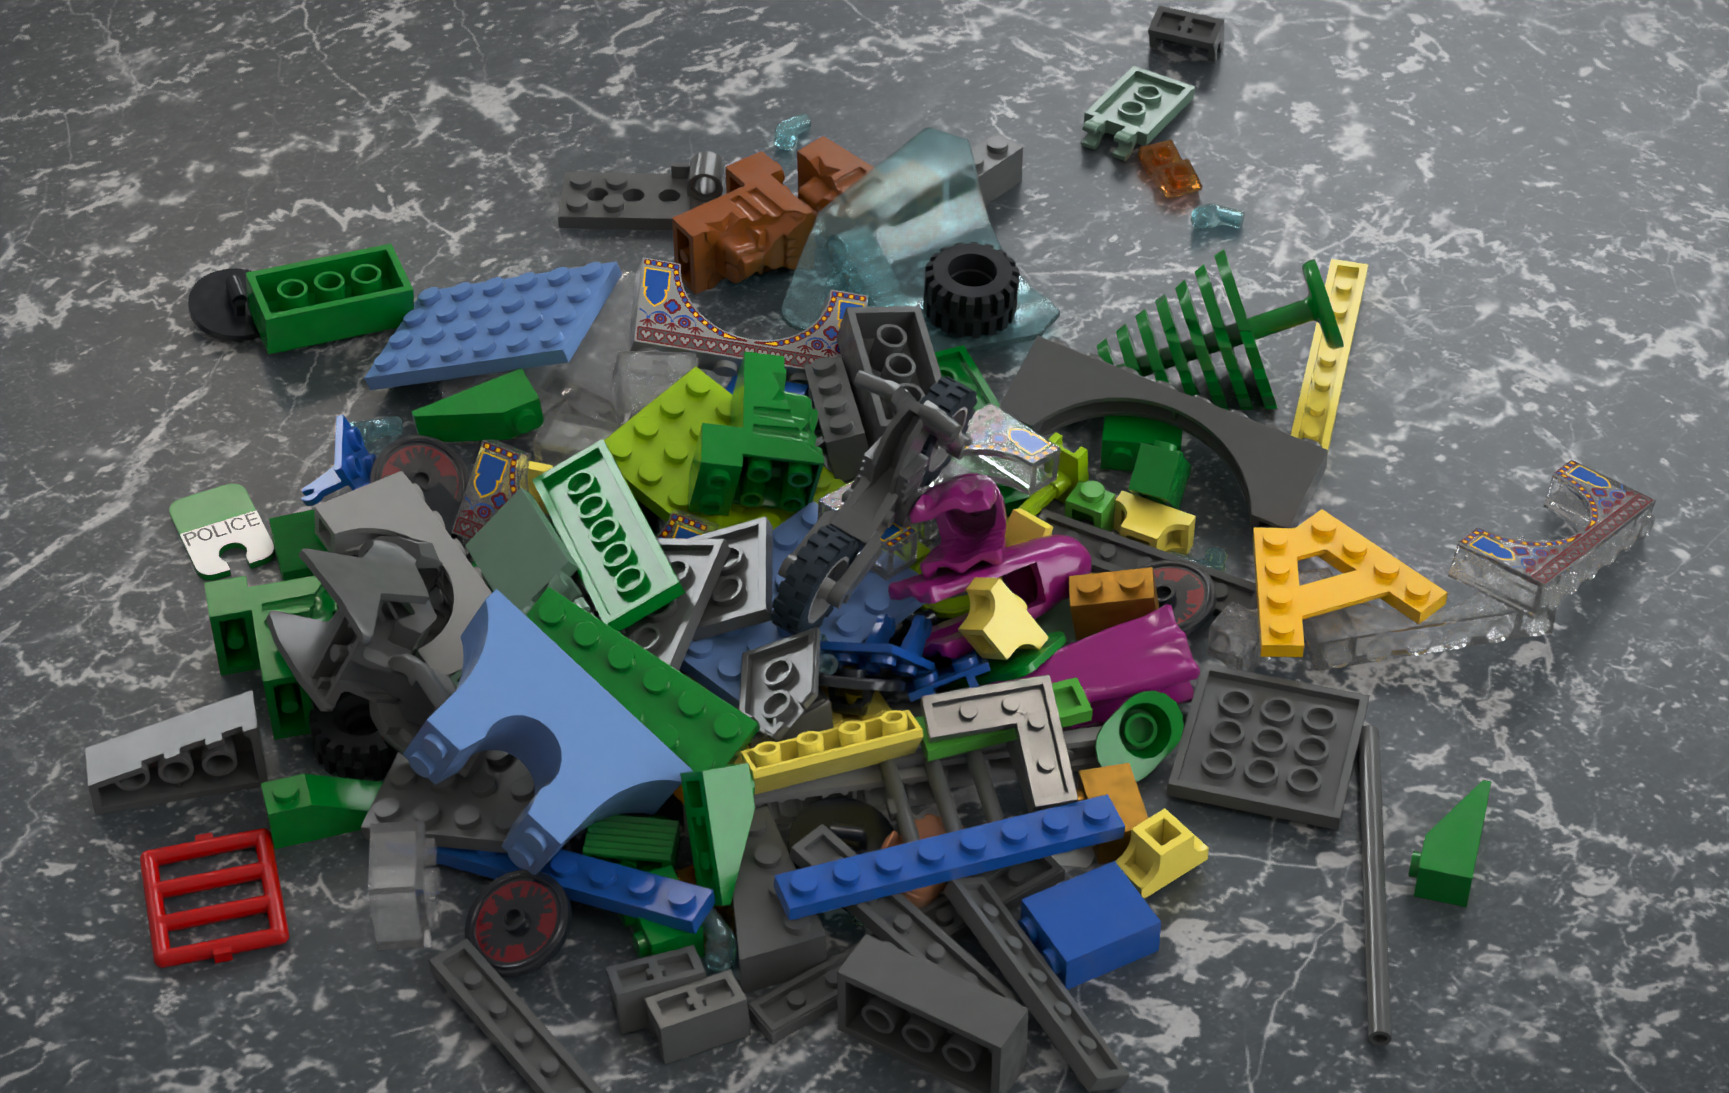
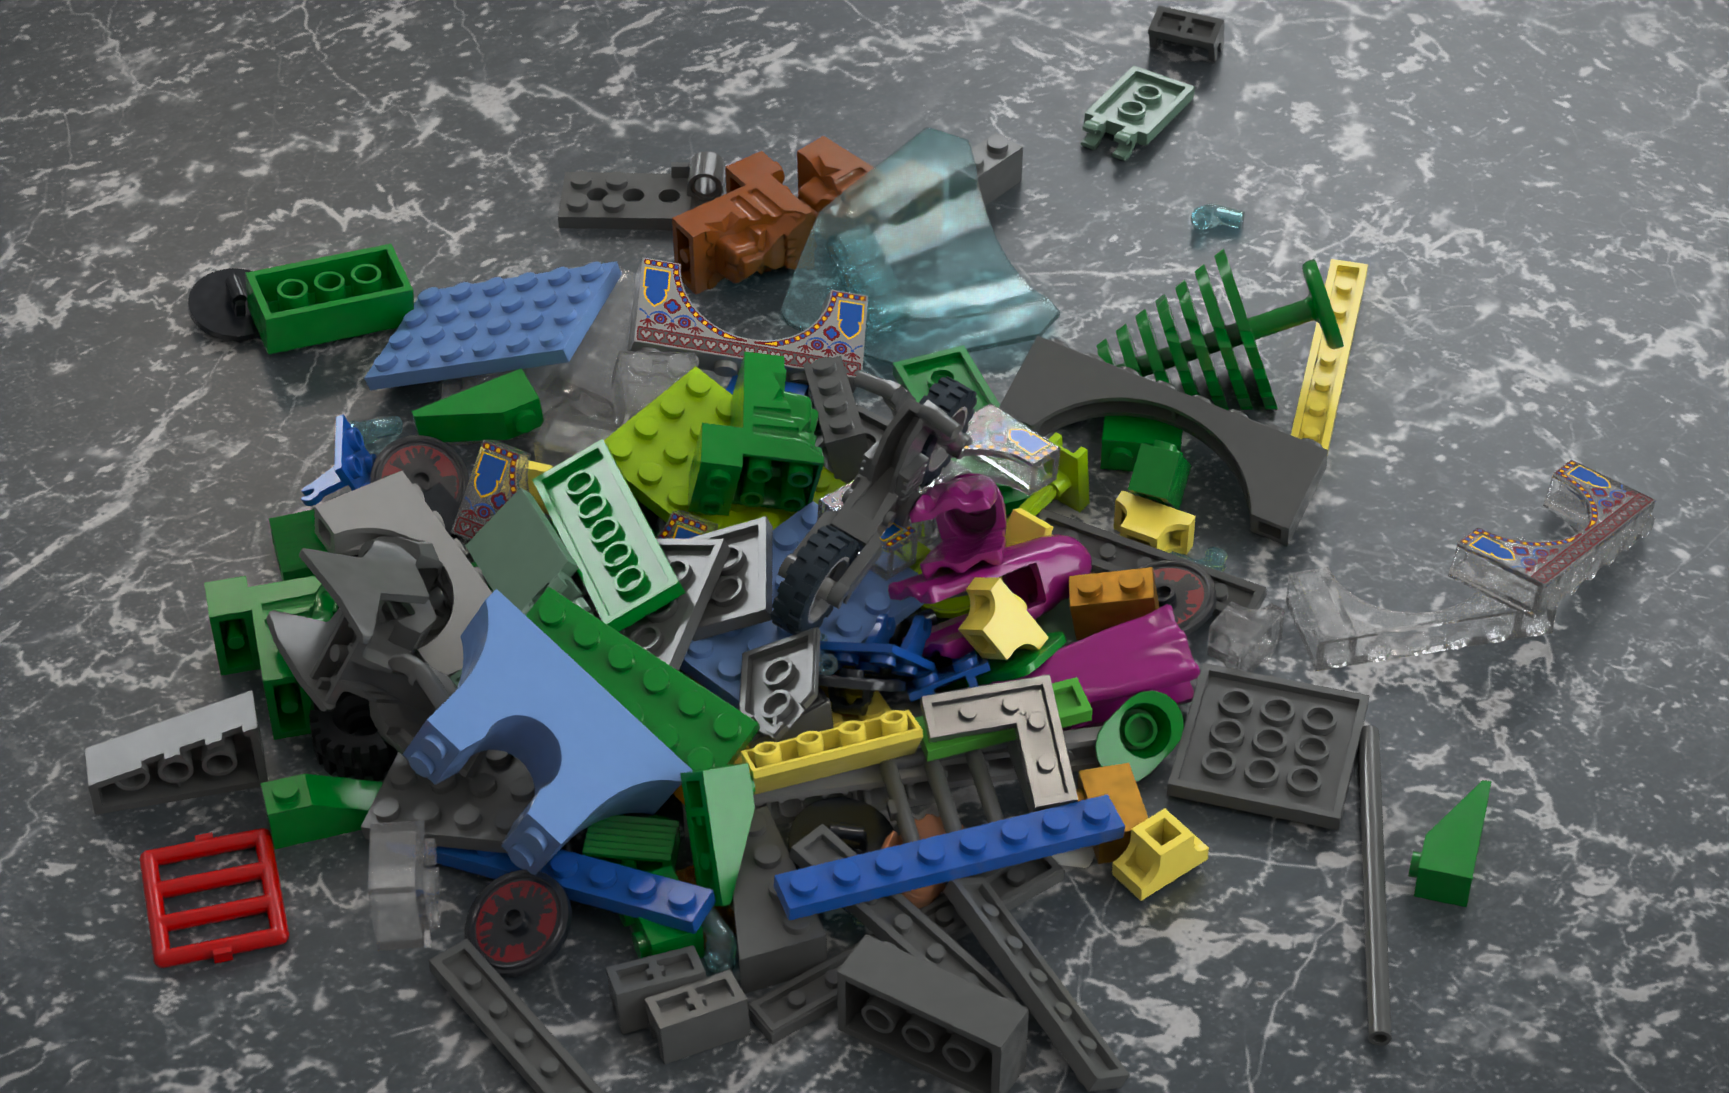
(220, 522): piece -> none
(787, 131): clear light blue arm -> none
(890, 345): dark grey brick -> none
(971, 289): black tyre -> none
(1090, 924): blue brick -> none
(1091, 502): bright green brick -> none
(1168, 170): clear orange slope -> none
(1366, 576): yellow plate -> none

